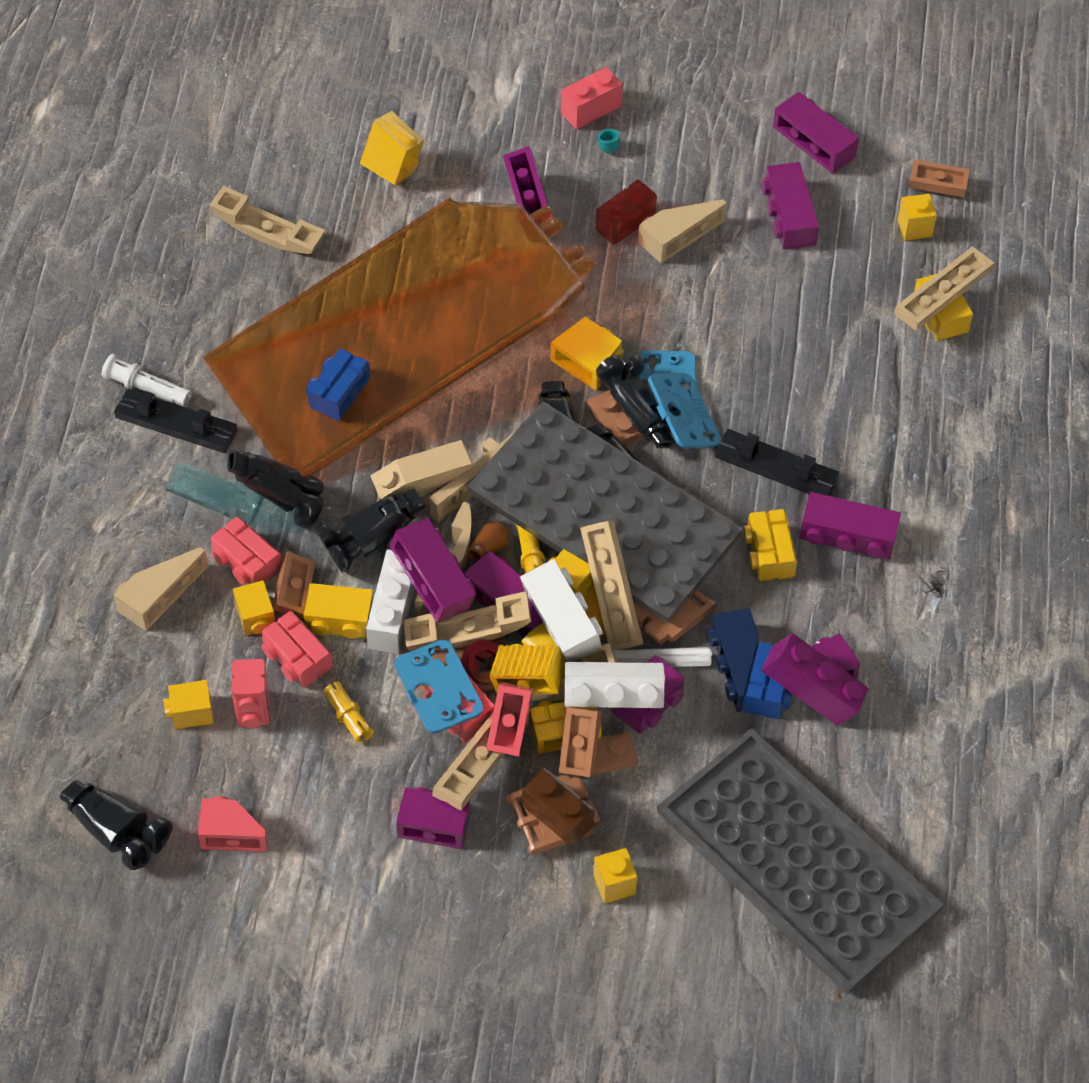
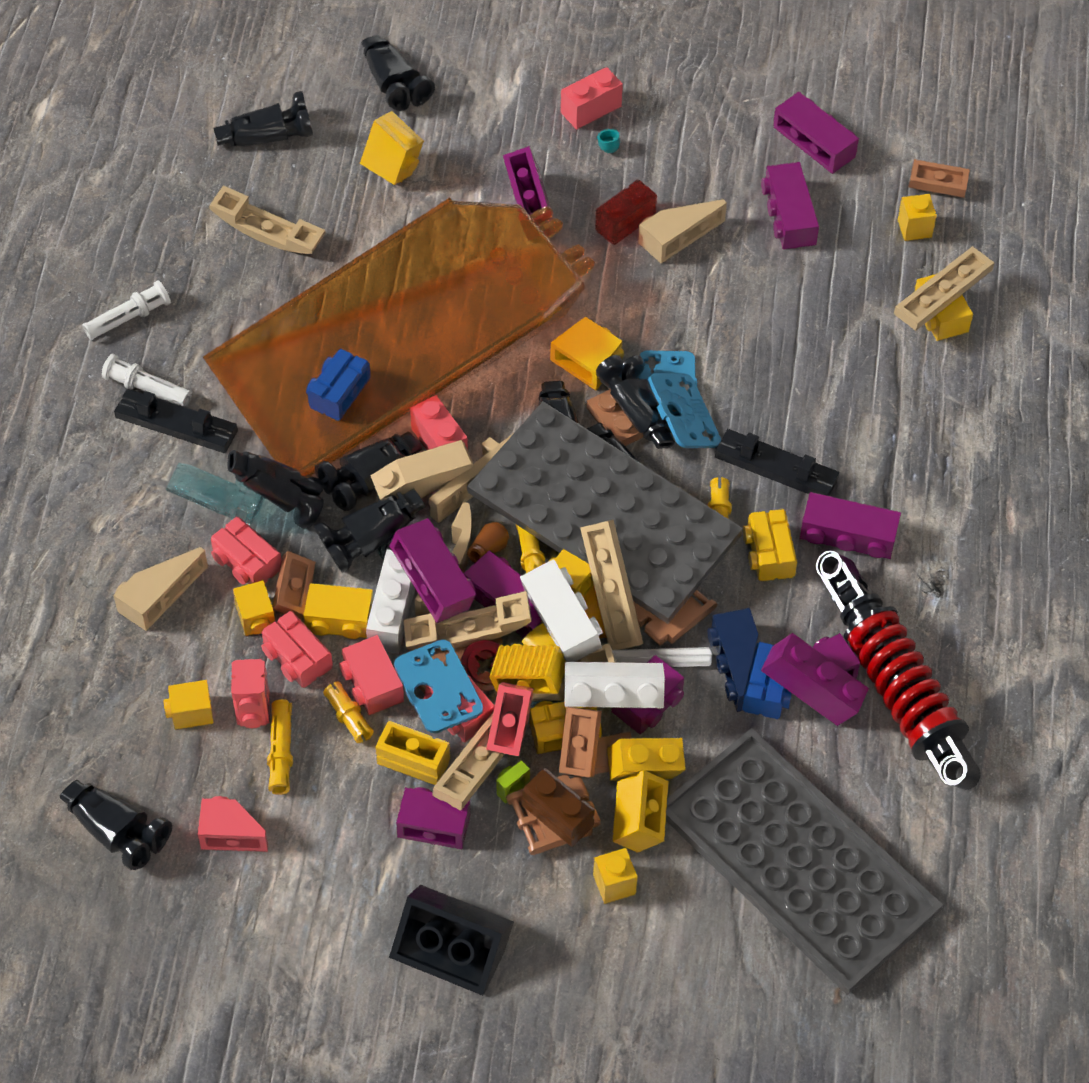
(141, 305): none -> white pin
(266, 125): none -> black piece
(280, 756): none -> yellow pin
(360, 466): none -> black piece
(372, 675): none -> coral brick
(396, 75): none -> black piece
(412, 753): none -> yellow brick
(435, 424): none -> coral brick
(450, 939): none -> black slope
(512, 780): none -> lime plate
(640, 811): none -> yellow brick
(656, 755): none -> yellow brick
(720, 497): none -> yellow pin
(899, 673): none -> piece

